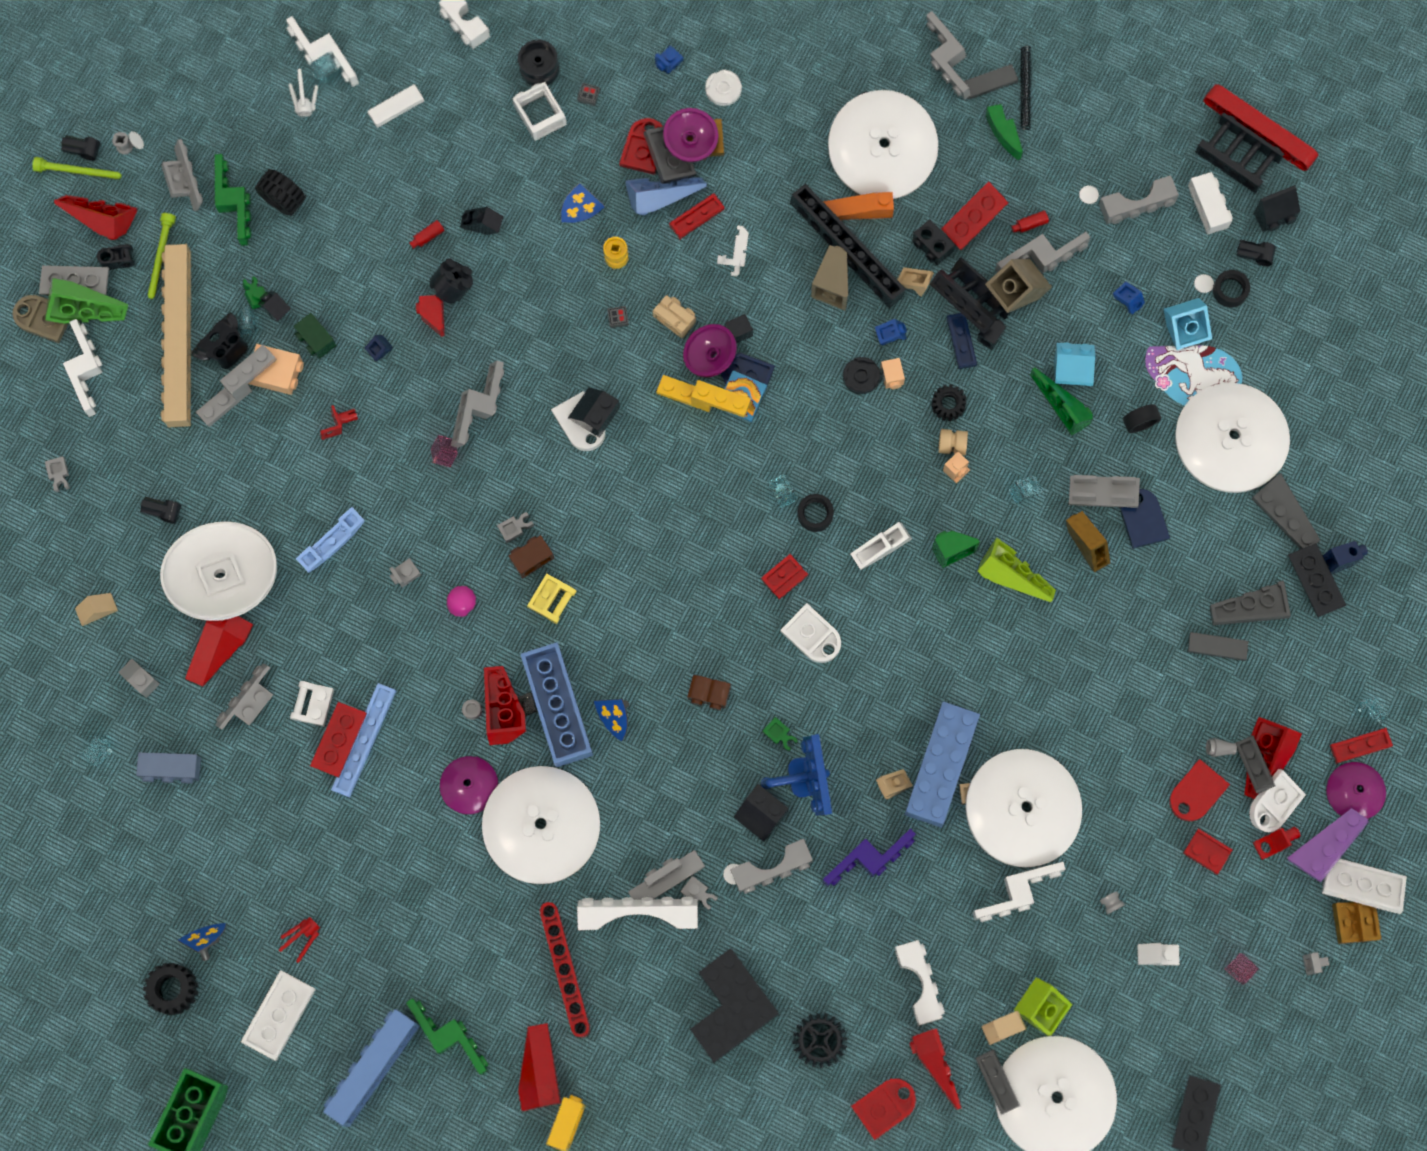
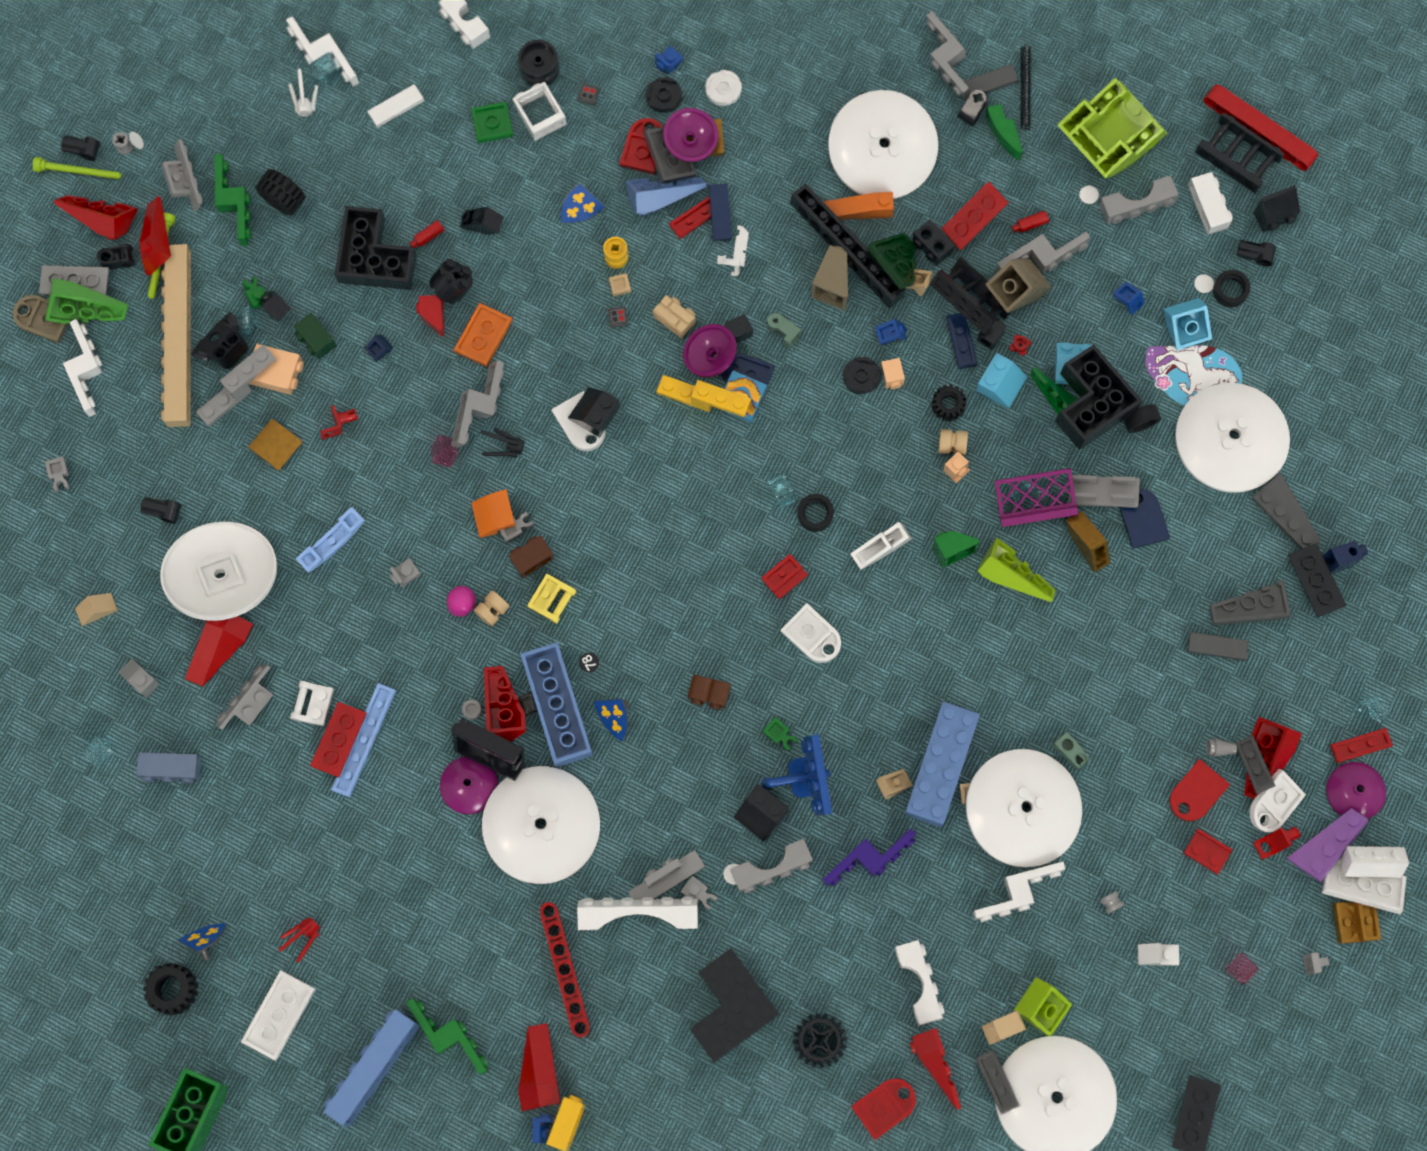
(154, 238): none -> red wedge
(275, 444): none -> pearl gold slope
(364, 258): none -> black brick
(483, 335): none -> orange tile
(488, 749): none -> black door
(492, 122): none -> green tile
(493, 513): none -> orange slope
(494, 602): none -> tan wheel
(514, 444): none -> black plant
(541, 1128): none -> blue bracket
(588, 662): none -> black sticker
(619, 284): none -> tan tile
(663, 95): none -> black tile
(720, 212): none -> dark blue tile
(786, 329): none -> sand green leg
(896, 258): none -> dark green plate
(971, 110): none -> piece
(1001, 381): none -> medium azure slope
(1020, 340): none -> red plate
(1039, 513): none -> magenta fence
(1070, 750): none -> sand green leg
(1103, 398): none -> black brick
(1112, 129): none -> lime slope
(1374, 861): none -> white brick

